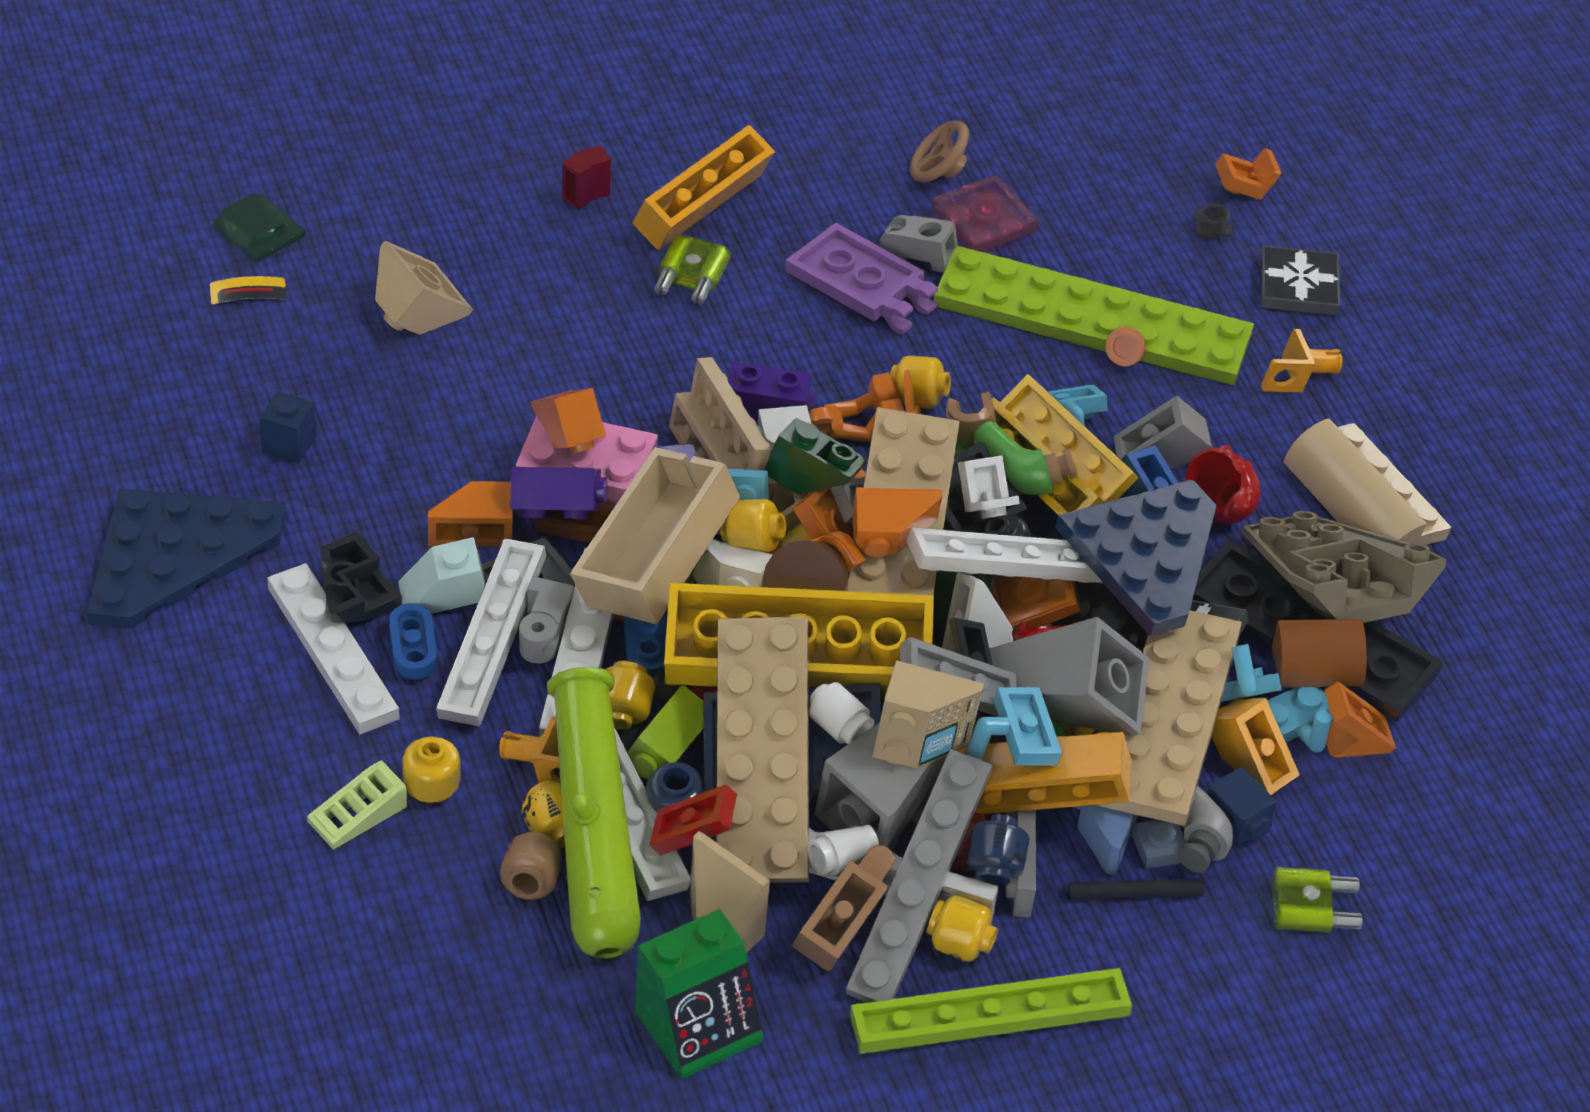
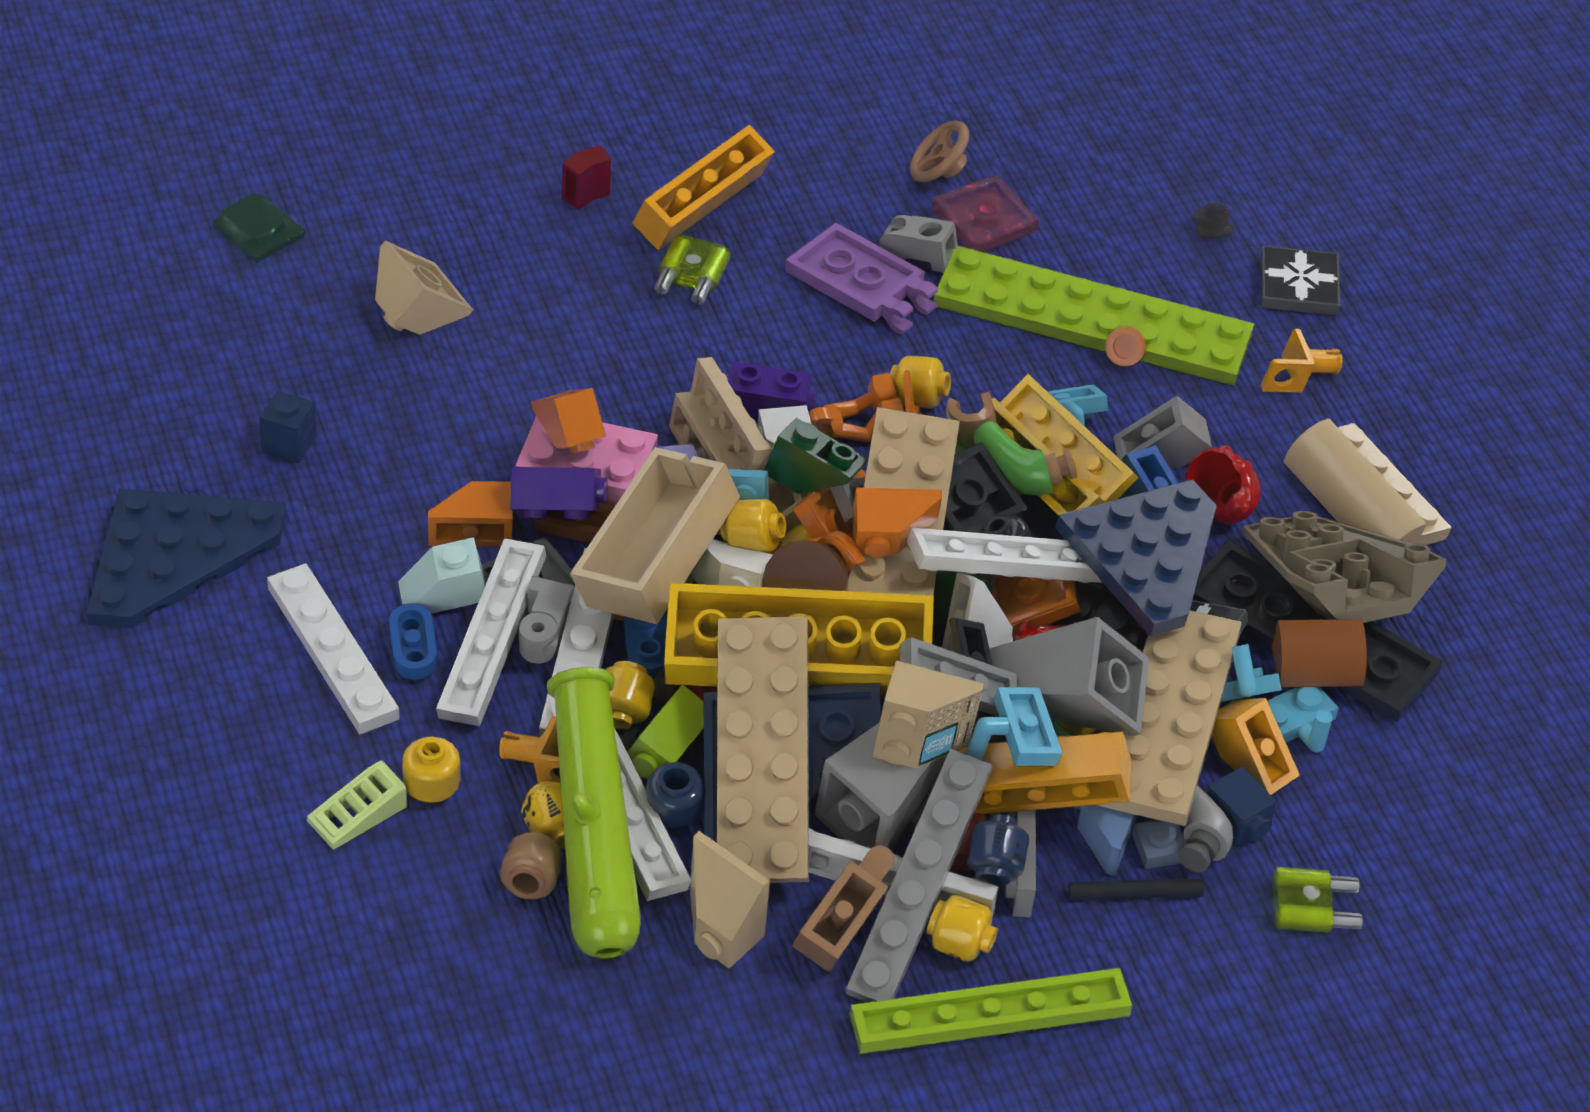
(248, 288): sticker -> none
(354, 583): black slope -> none
(679, 822): red plate -> none
(697, 994): slope -> none
(834, 849): white cone -> none
(839, 712): white brick -> none
(985, 486): white bracket -> none
(1248, 177): orange bracket -> none
(1355, 725): orange slope -> none

